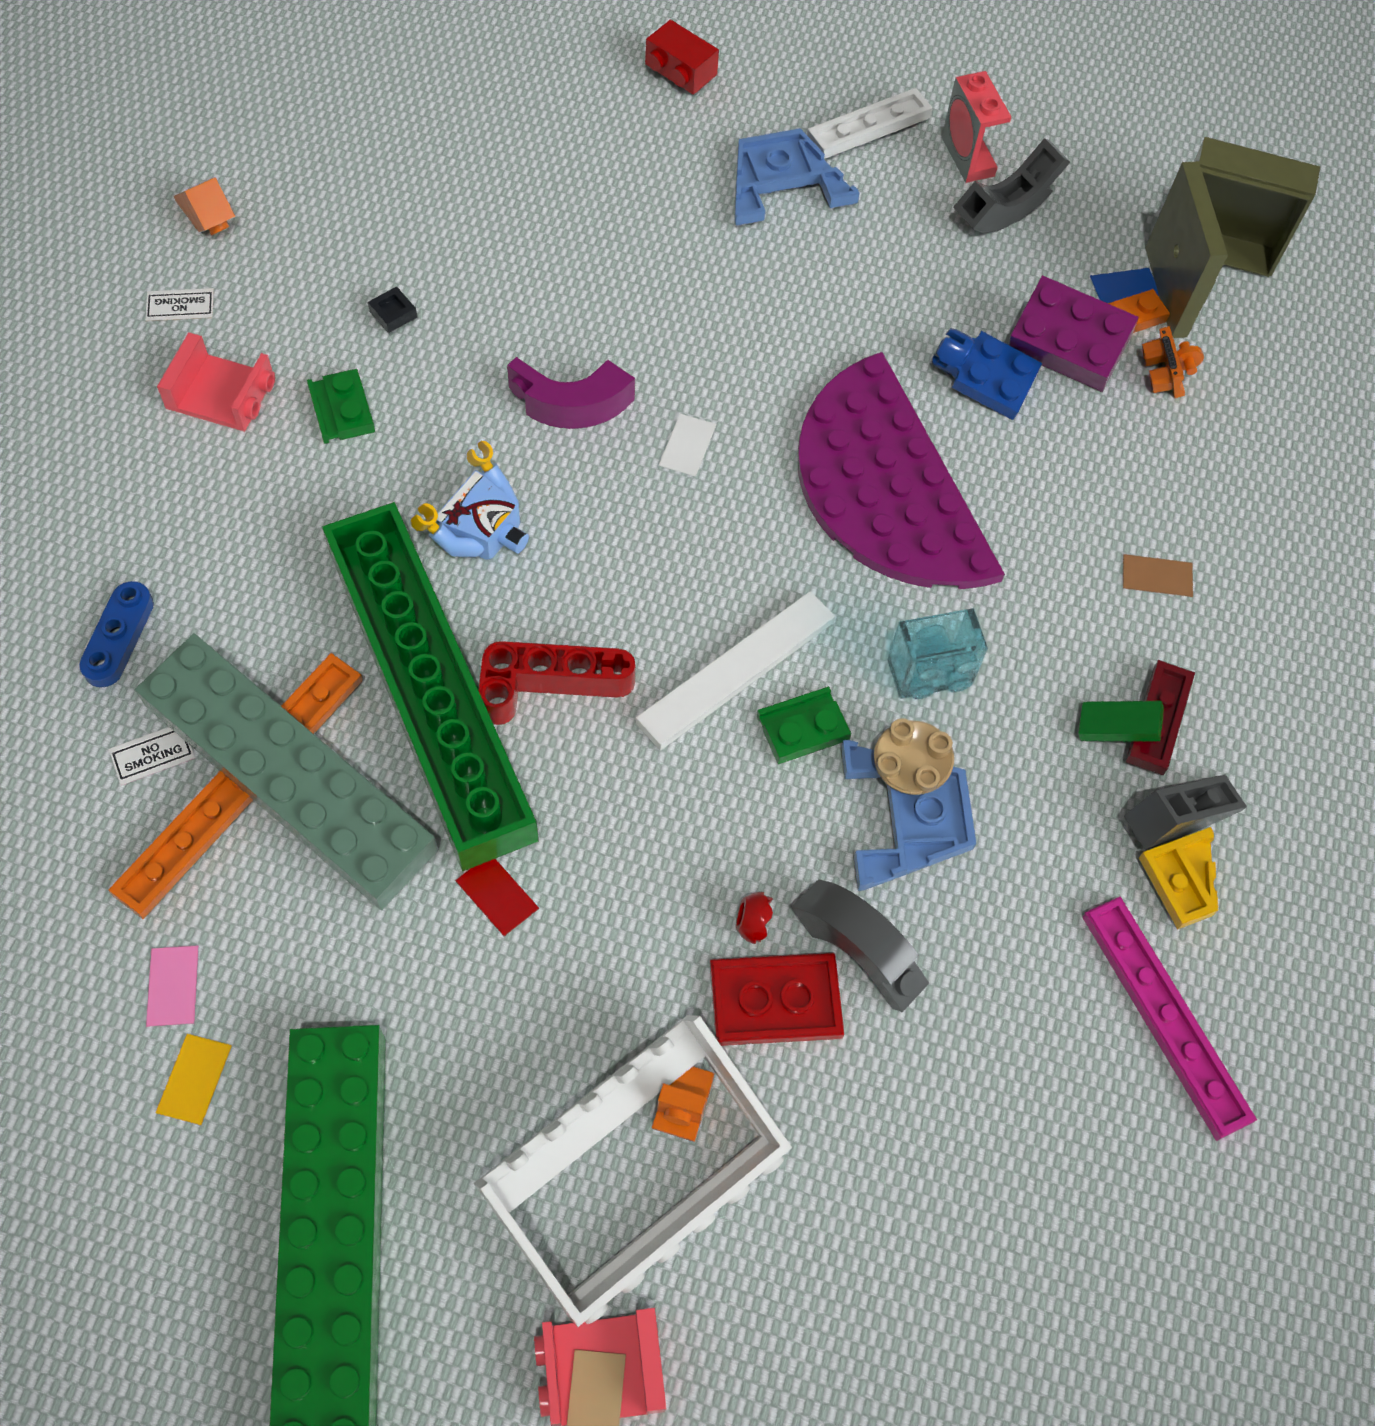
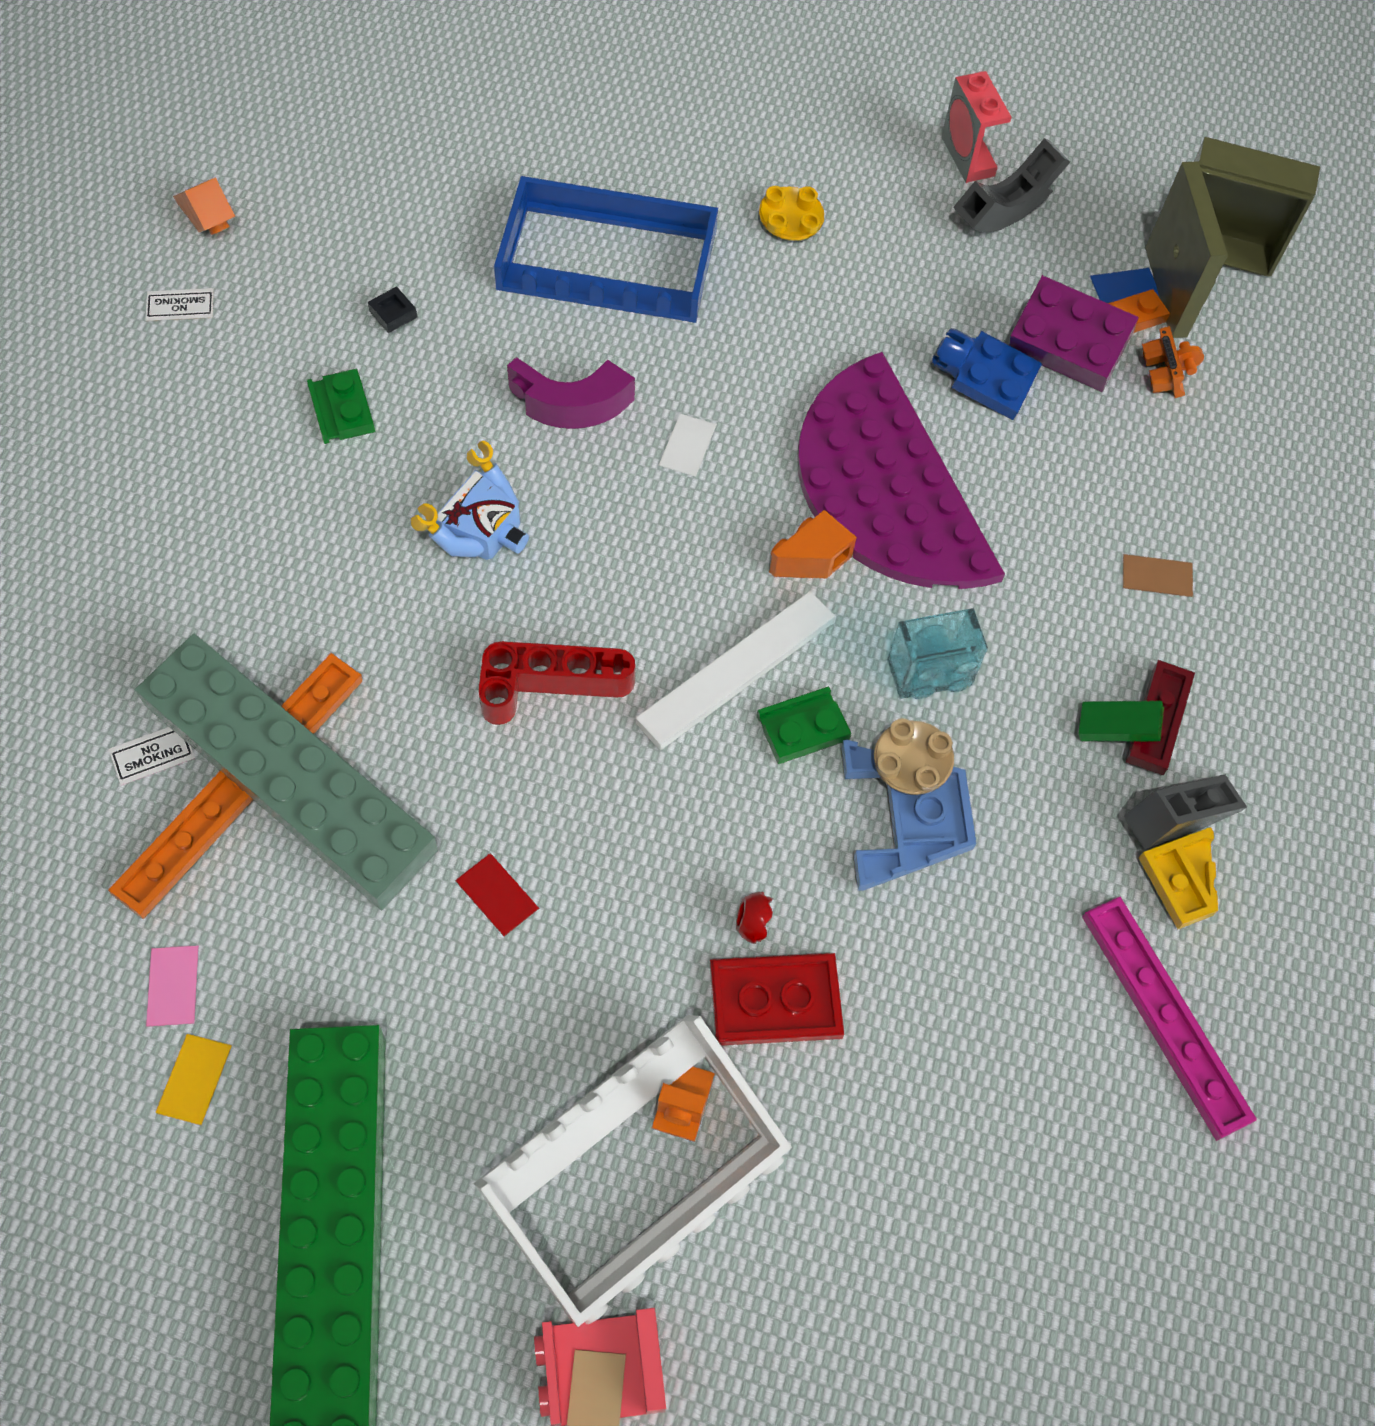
(118, 646): blue plate -> none
(215, 386): coral panel -> none
(431, 687): green brick -> none
(613, 209): none -> blue window
(681, 56): red brick -> none
(782, 163): medium blue wing -> none
(791, 212): none -> yellow dish
(814, 550): none -> orange slope
(865, 935): dark grey arch -> none
(870, 122): white plate -> none

